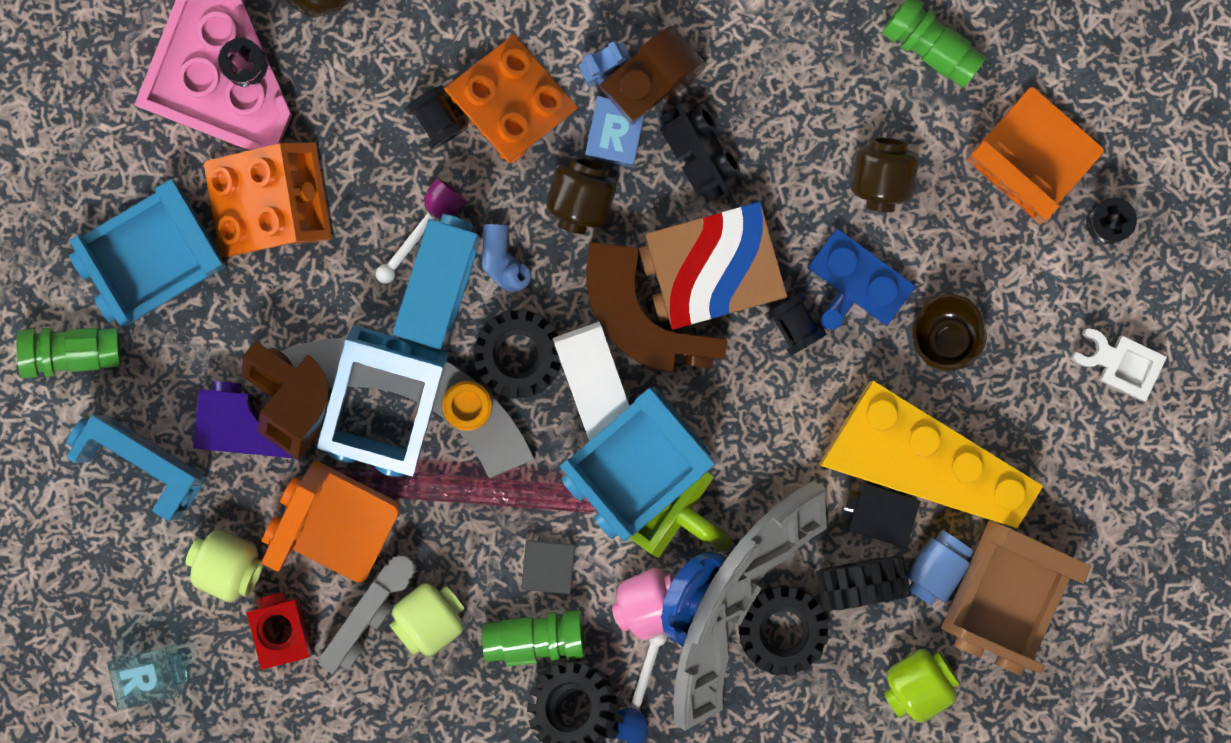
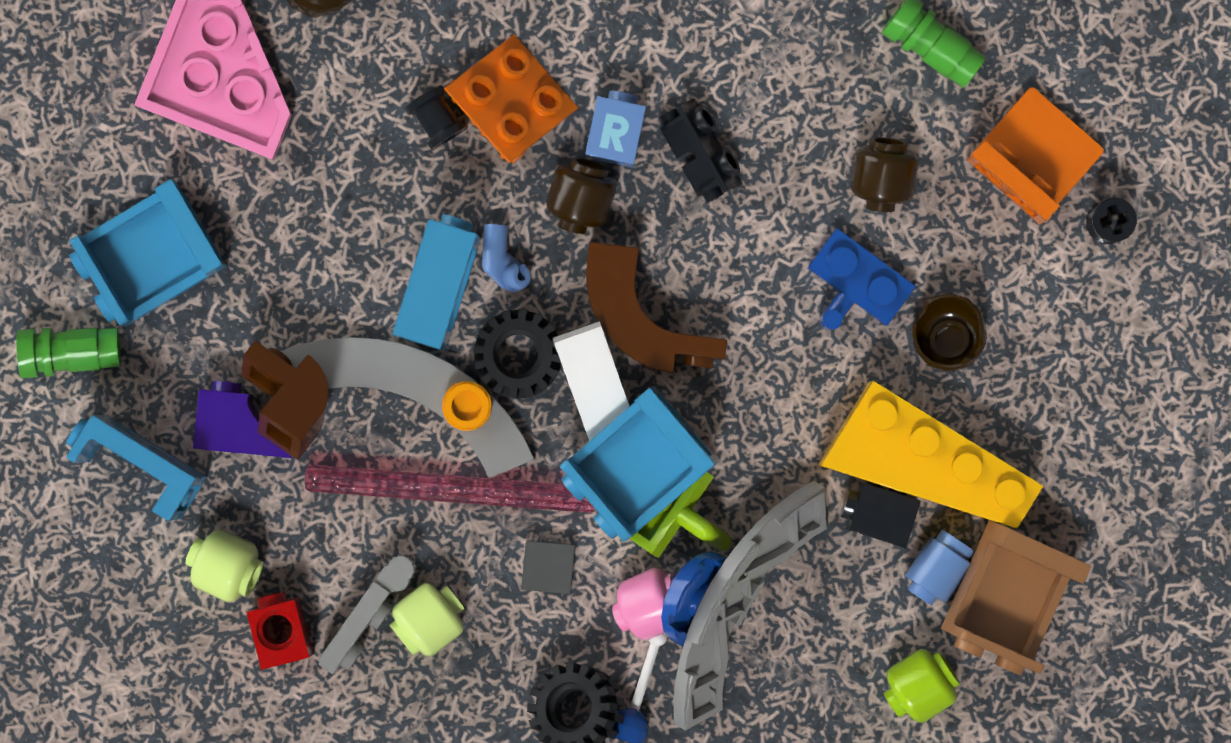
(147, 677): clear light blue brick -> none
(240, 47): black bush -> none
(267, 198): orange bracket -> none
(331, 523): orange bracket -> none
(392, 356): window -> none
(438, 200): hinge -> none
(526, 639): bright green axle -> none
(604, 63): medium blue plate -> none
(653, 74): reddish brown brick -> none
(712, 266): panel -> none
(796, 323): black bush -> none
(805, 651): black tyre -> none
(863, 583): black tyre -> none
(1126, 365): white plate -> none

